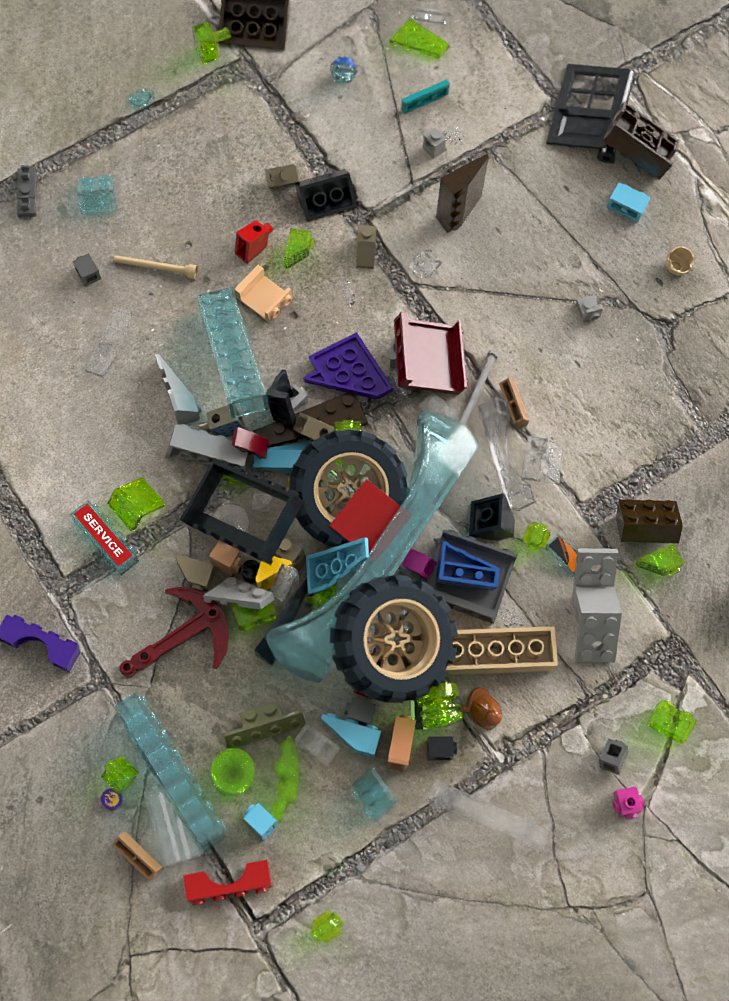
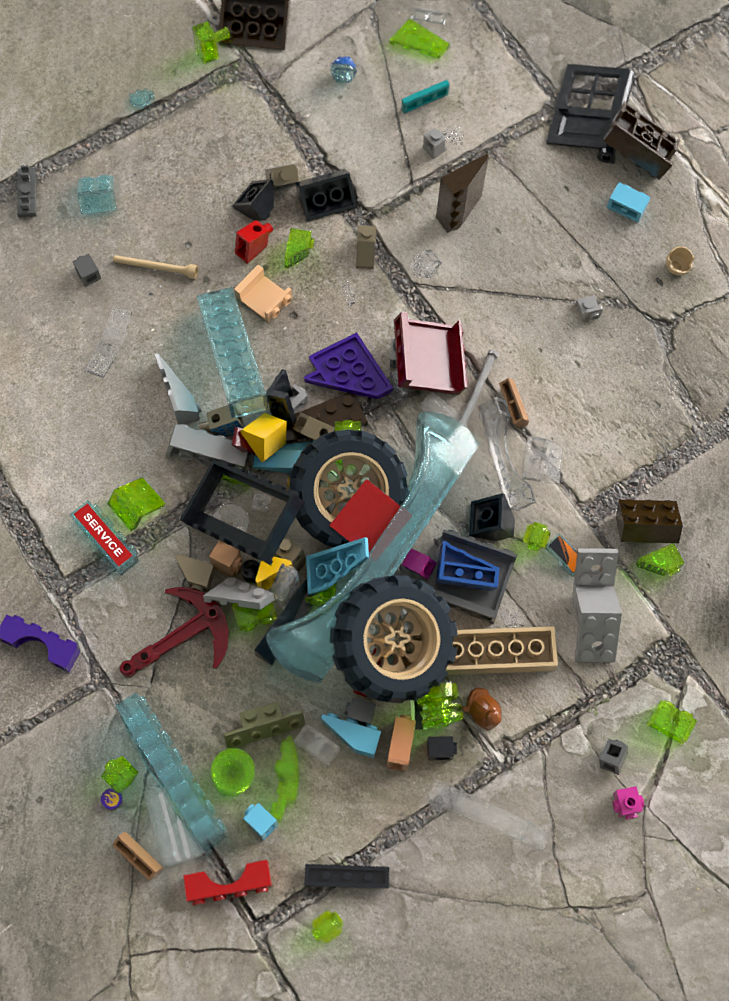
(256, 200): none -> black slope
(265, 435): none -> yellow slope
(346, 876): none -> black plate
(374, 795): clear light blue slope -> none

